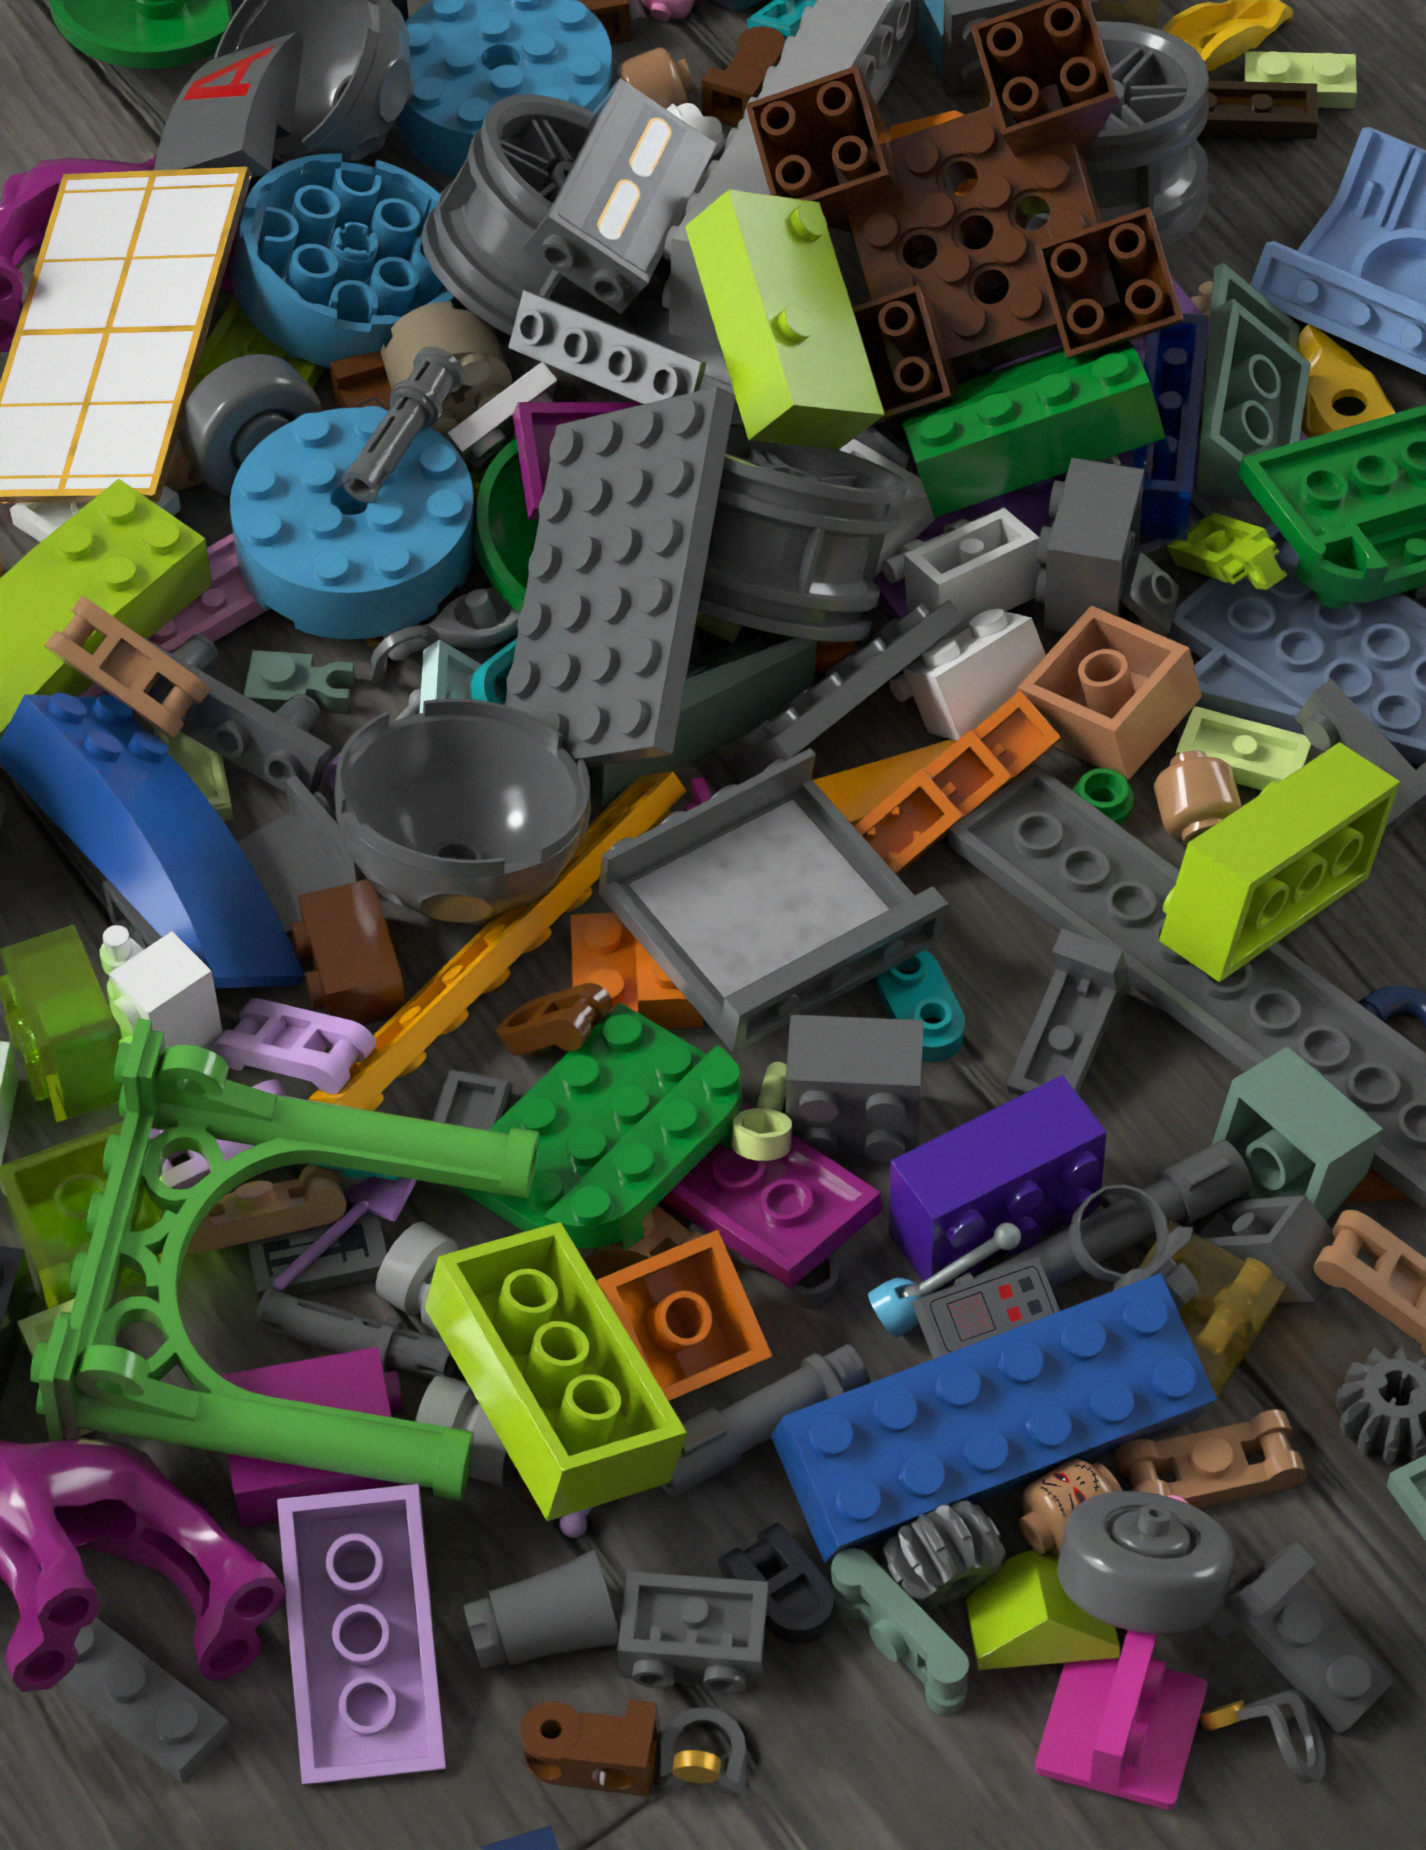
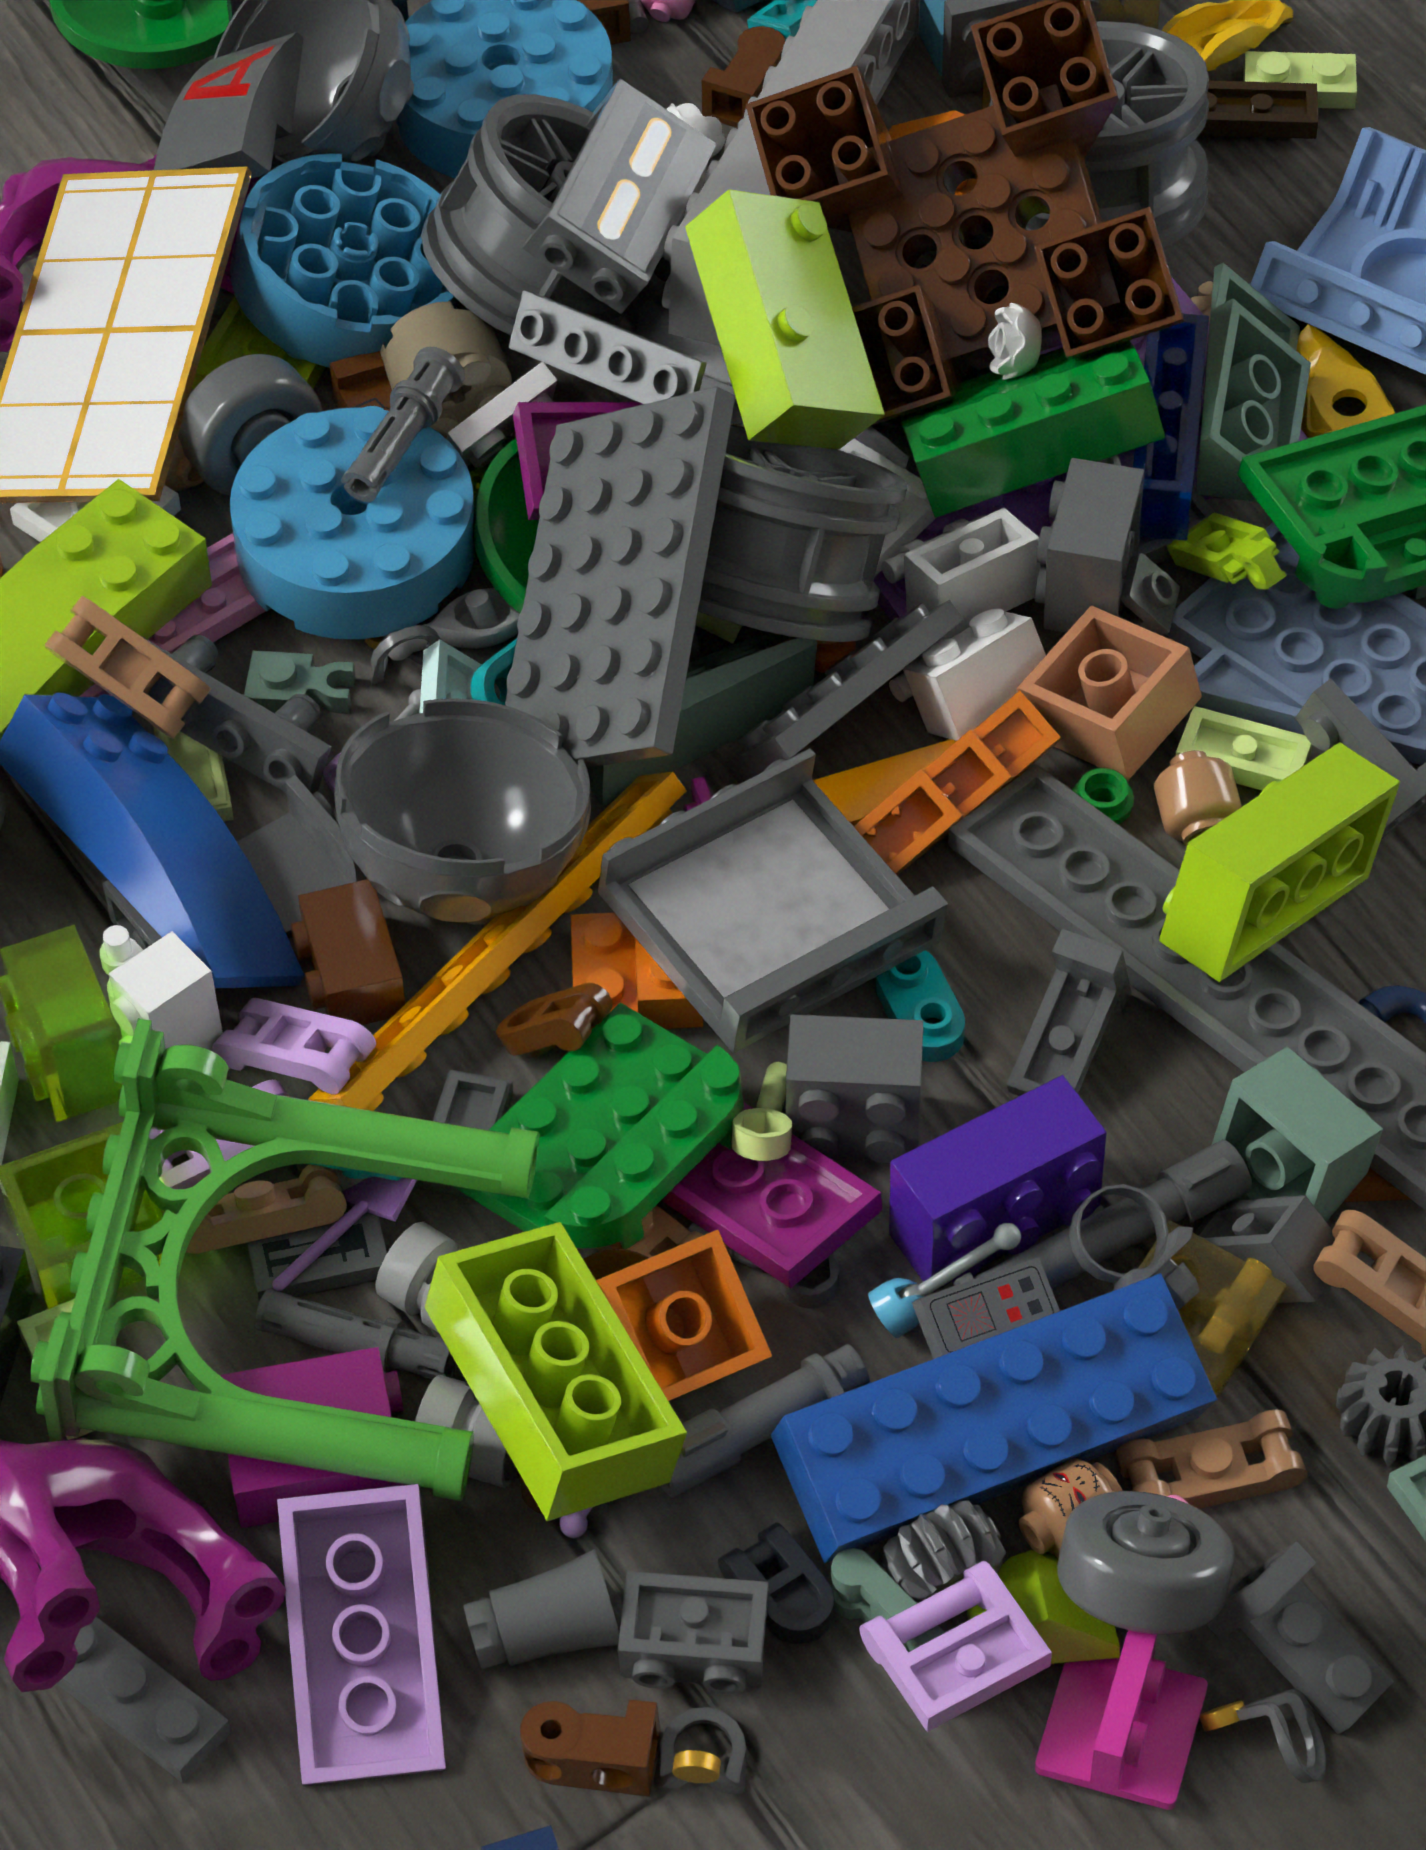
(658, 77): medium nougat head -> none
(965, 1662): none -> lavender plate
(1015, 341): none -> white plate

